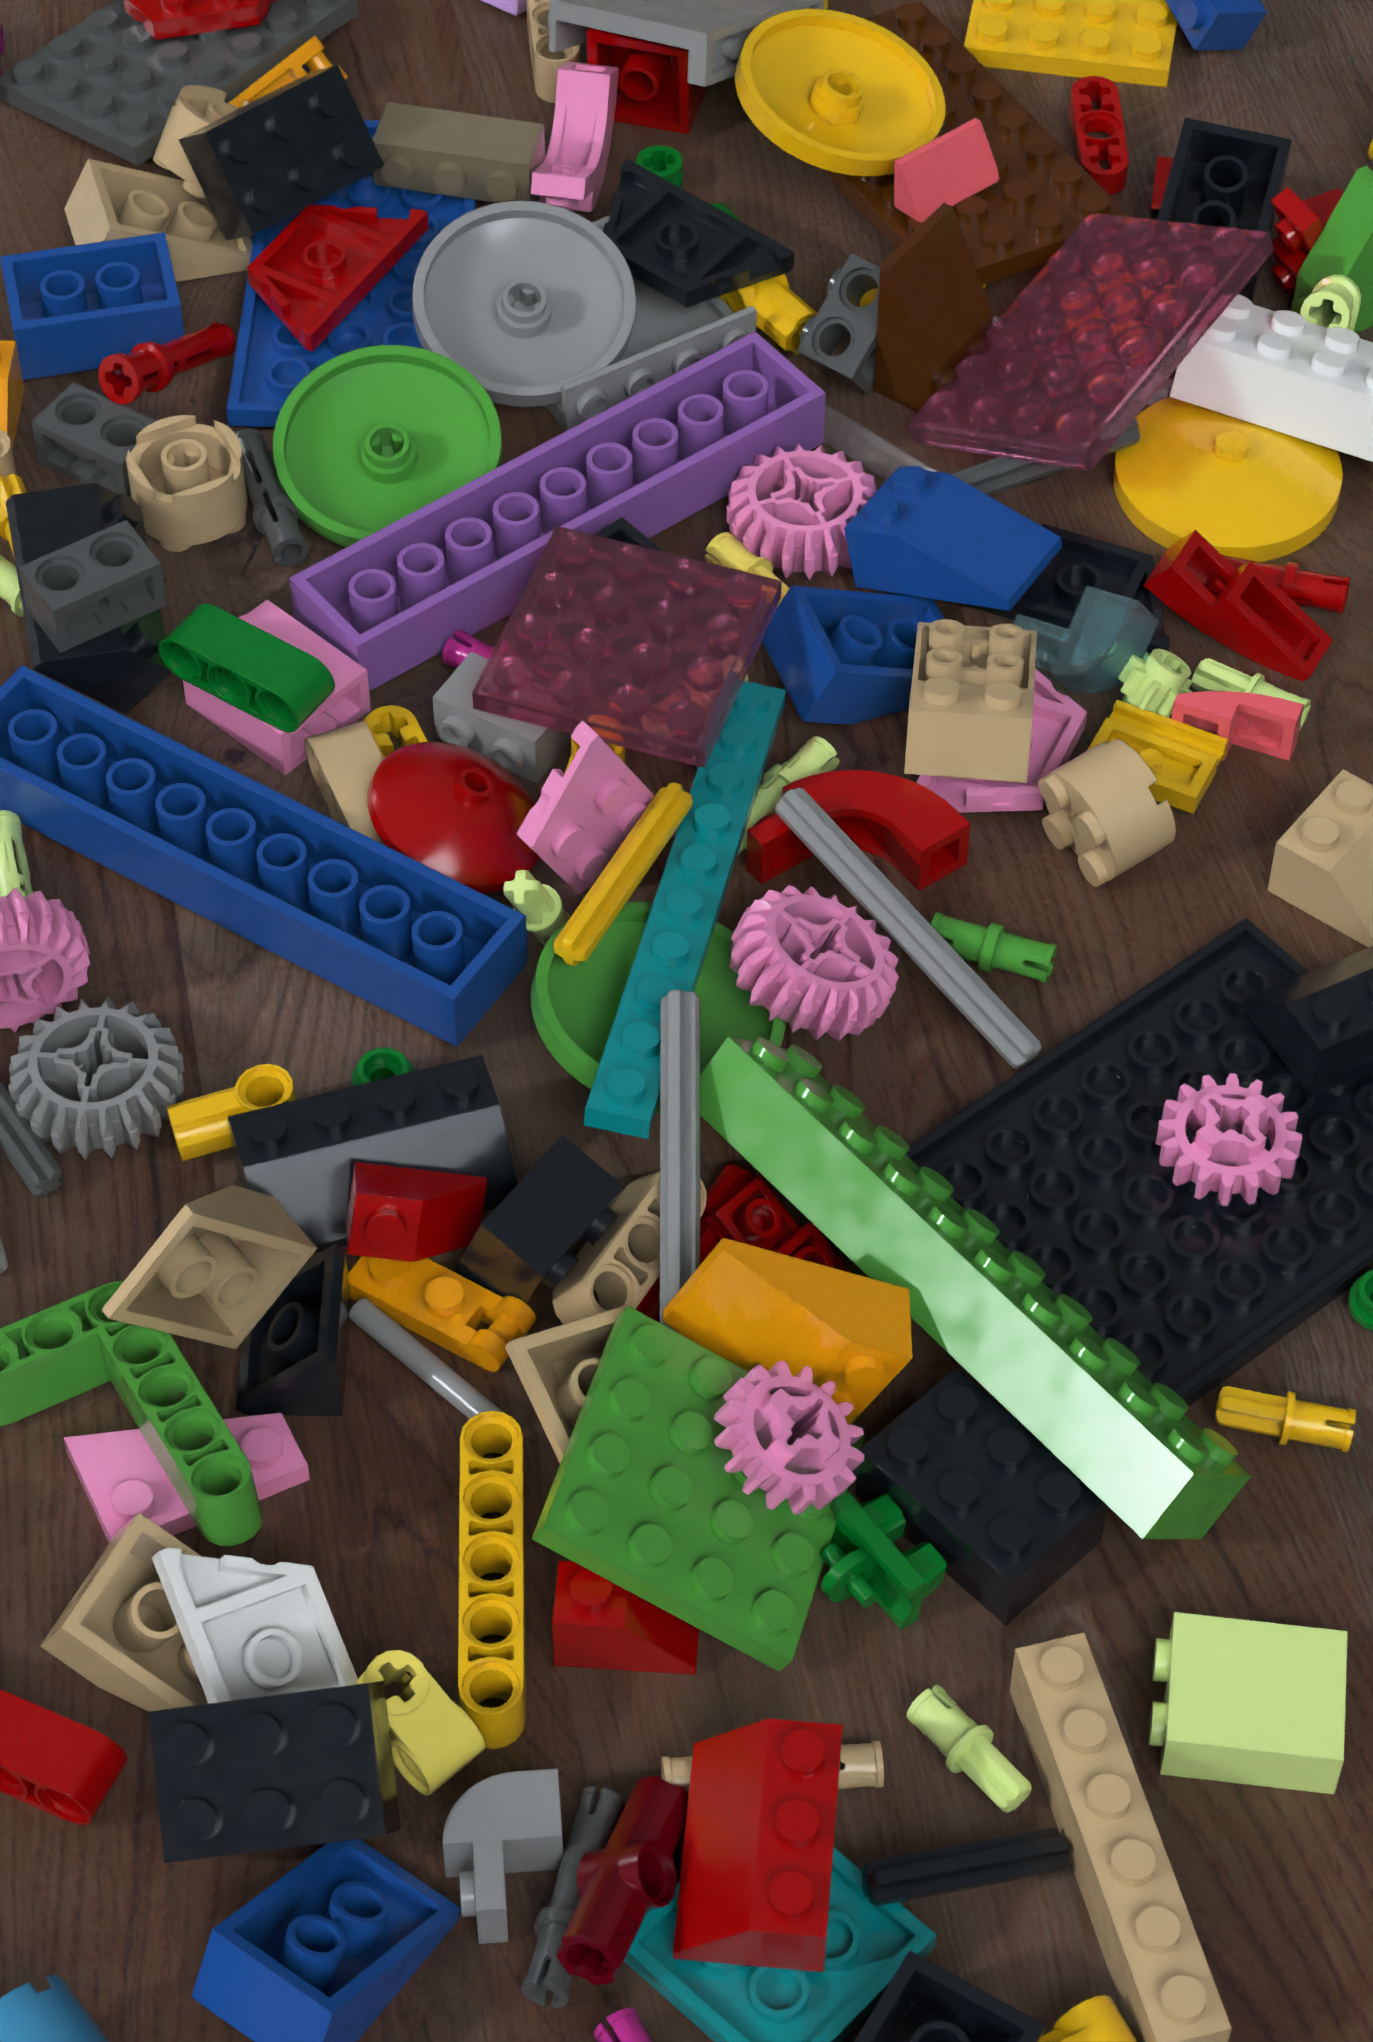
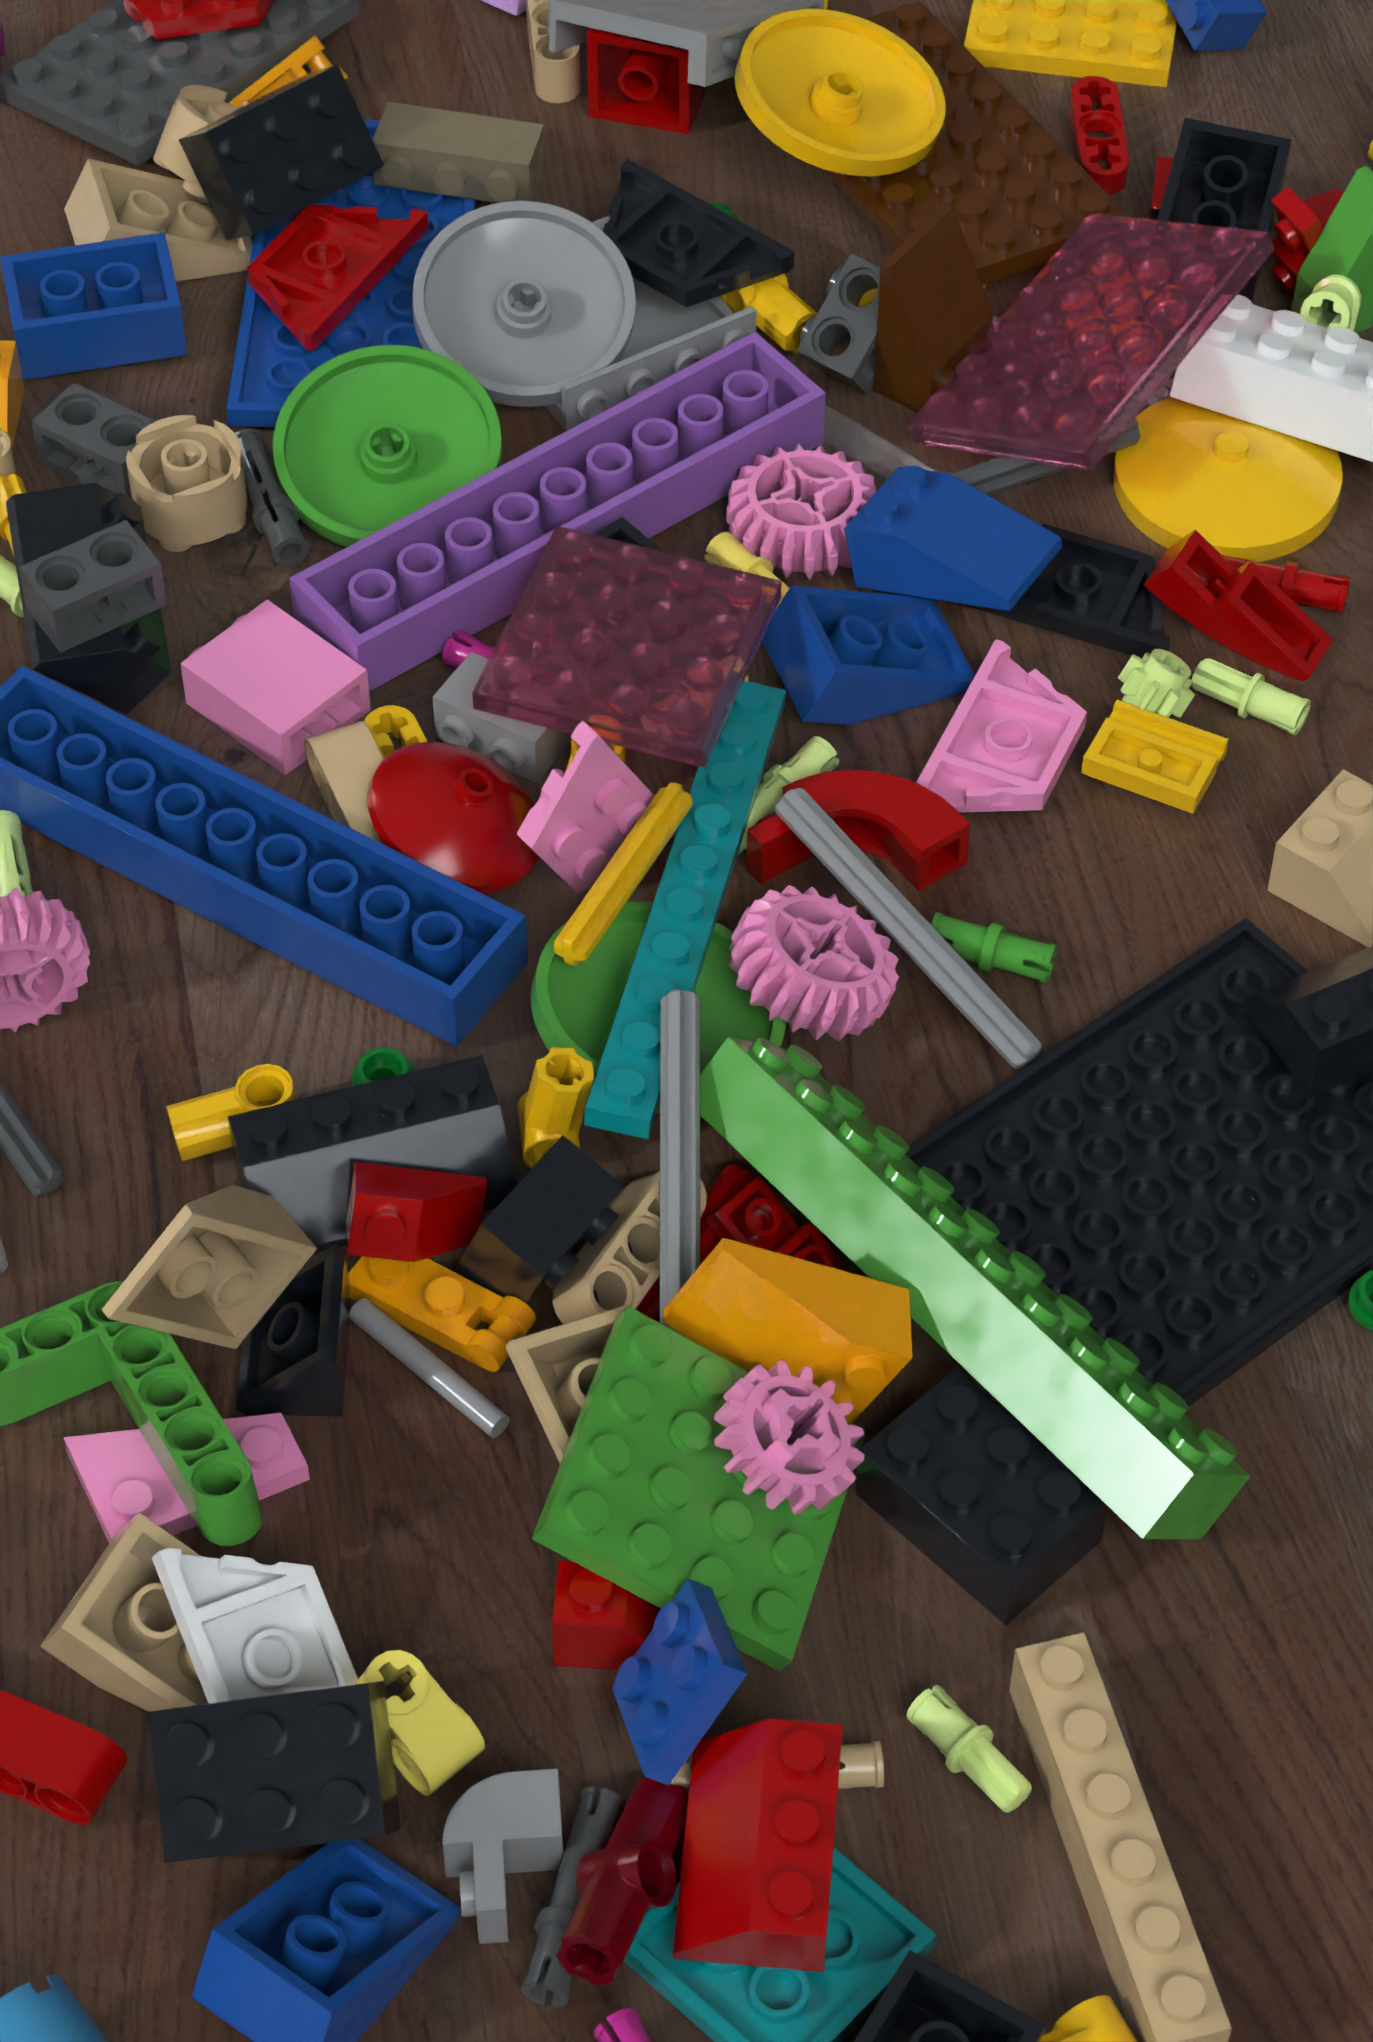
(96, 1077): light grey gear -> none
(153, 365): red pin -> none
(247, 667): green beam -> none
(499, 1604): yellow beam -> none
(539, 904): yellowish green axle -> none
(554, 1102): none -> yellow piece
(579, 137): bright pink arch -> none
(663, 162): green bush -> none
(678, 1681): none -> blue plate
(869, 1564): green hips -> none
(944, 171): coral slope -> none
(965, 1866): black axle -> none
(971, 701): tan slope -> none
(1097, 644): clear light blue brick -> none
(1106, 811): tan brick -> none
(1228, 1139): bright pink gear -> none
(1244, 718): coral slope -> none
(1251, 1702): yellowish green brick -> none
(1285, 1417): yellow axle -> none

